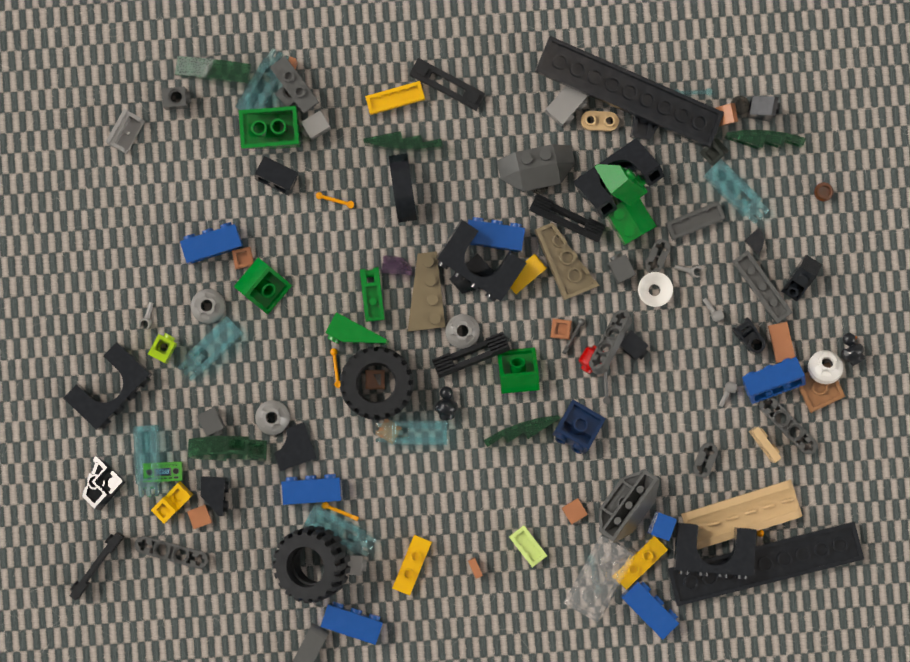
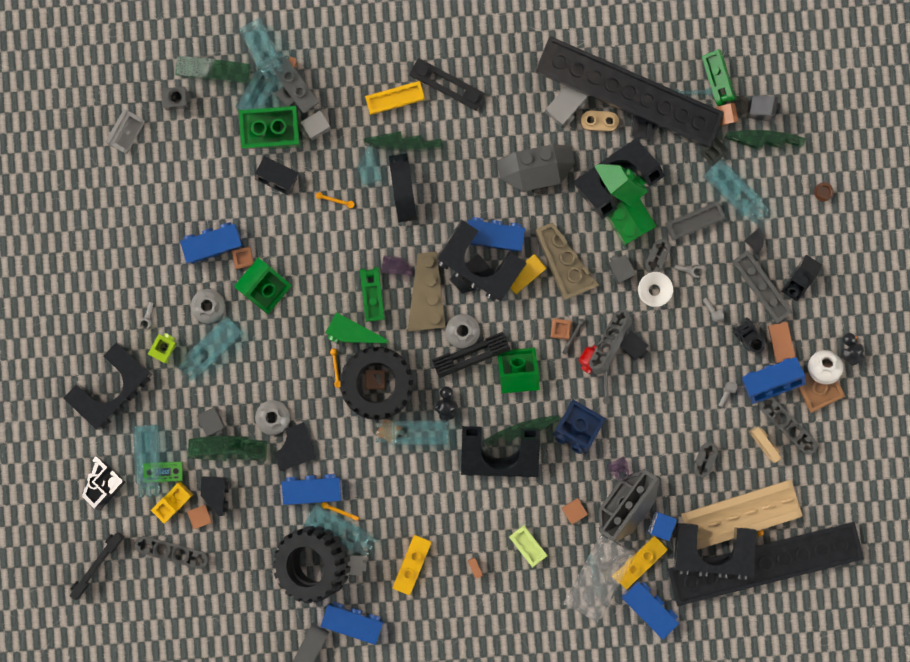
(261, 46): none -> clear light blue hinge
(367, 168): none -> clear light blue tile
(522, 463): none -> black arch
(543, 205): black container -> none
(618, 466): none -> clear purple tile
(718, 77): none -> green plate

